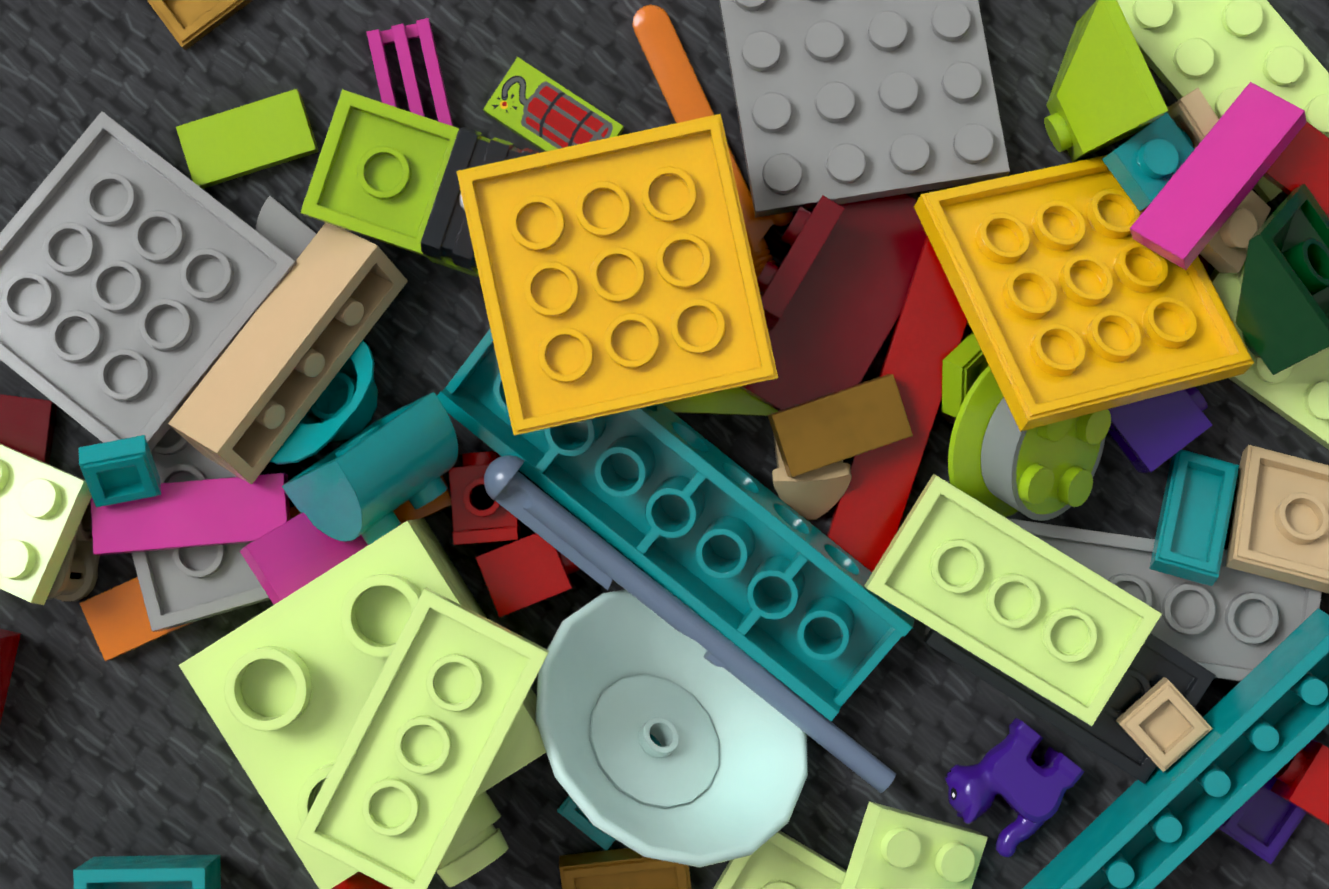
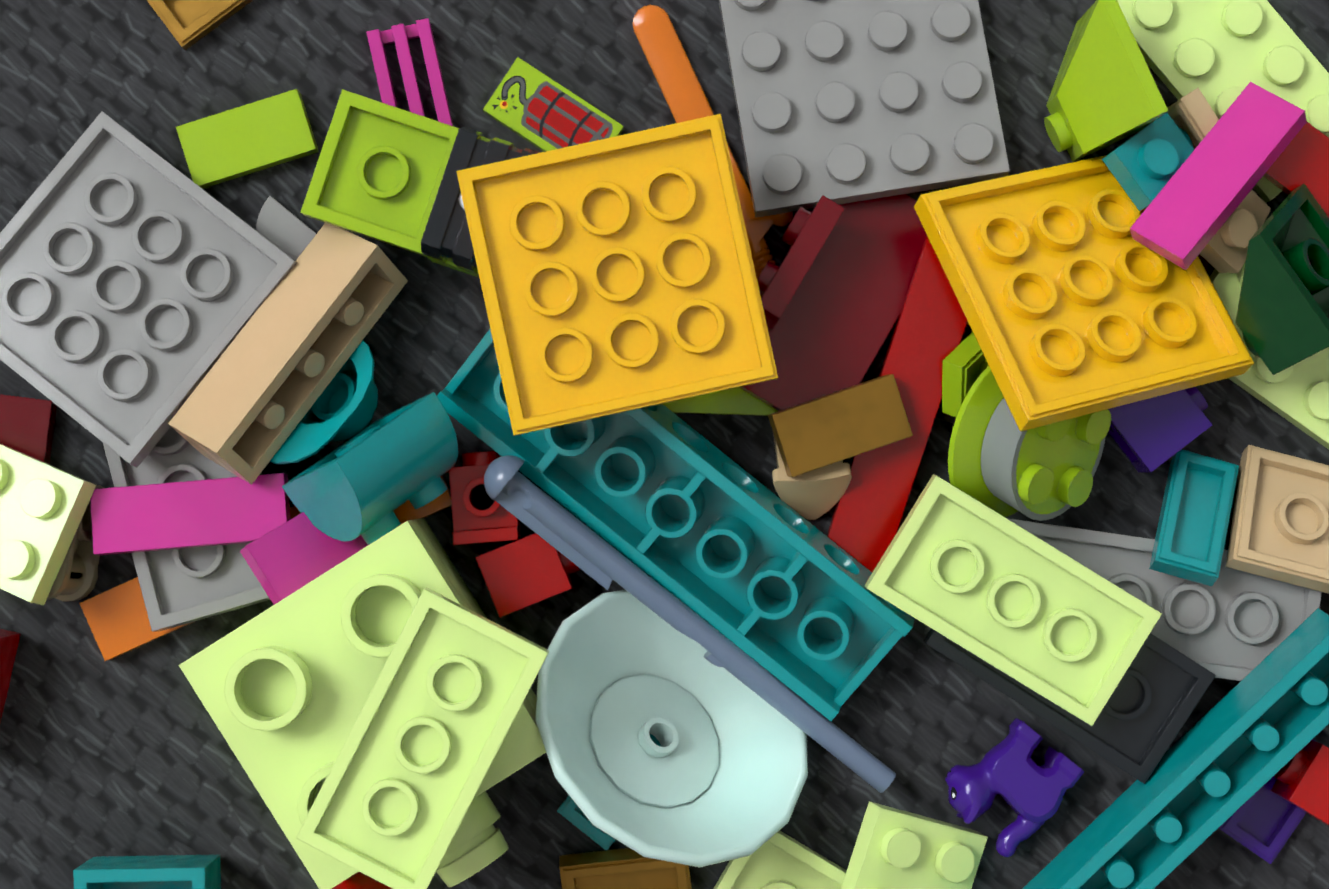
(119, 471): teal tile -> none
(1163, 724): tan tile -> none

